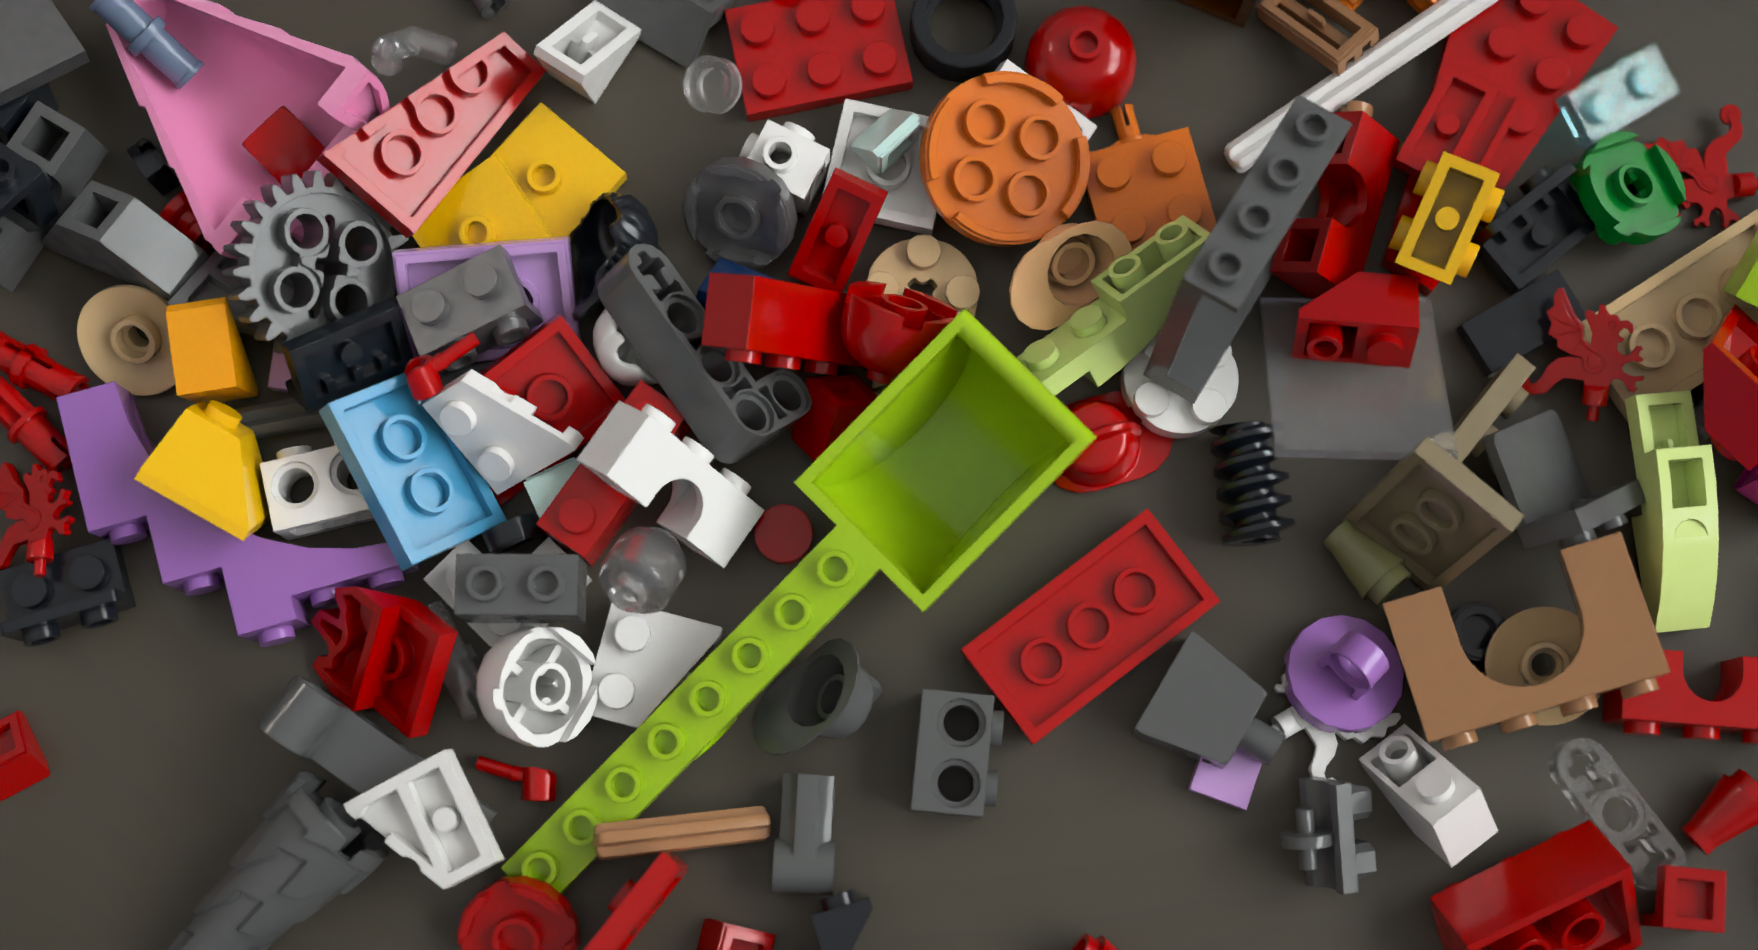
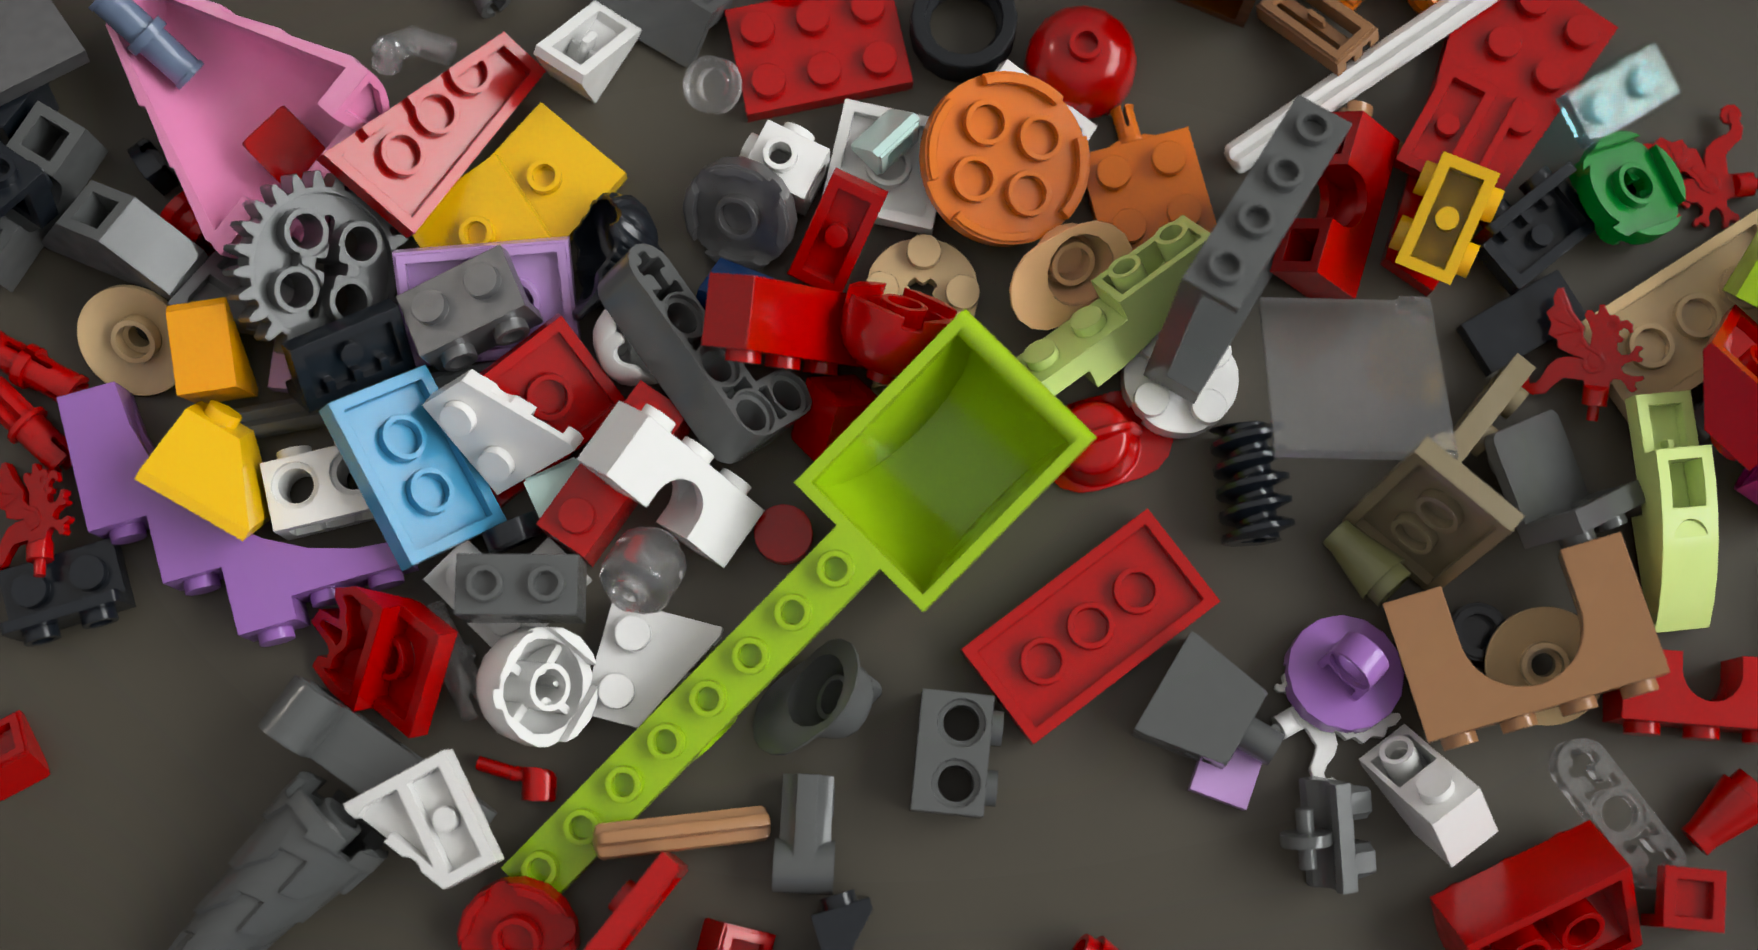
(423, 370): red hand -> none
(1361, 322): red slope -> none

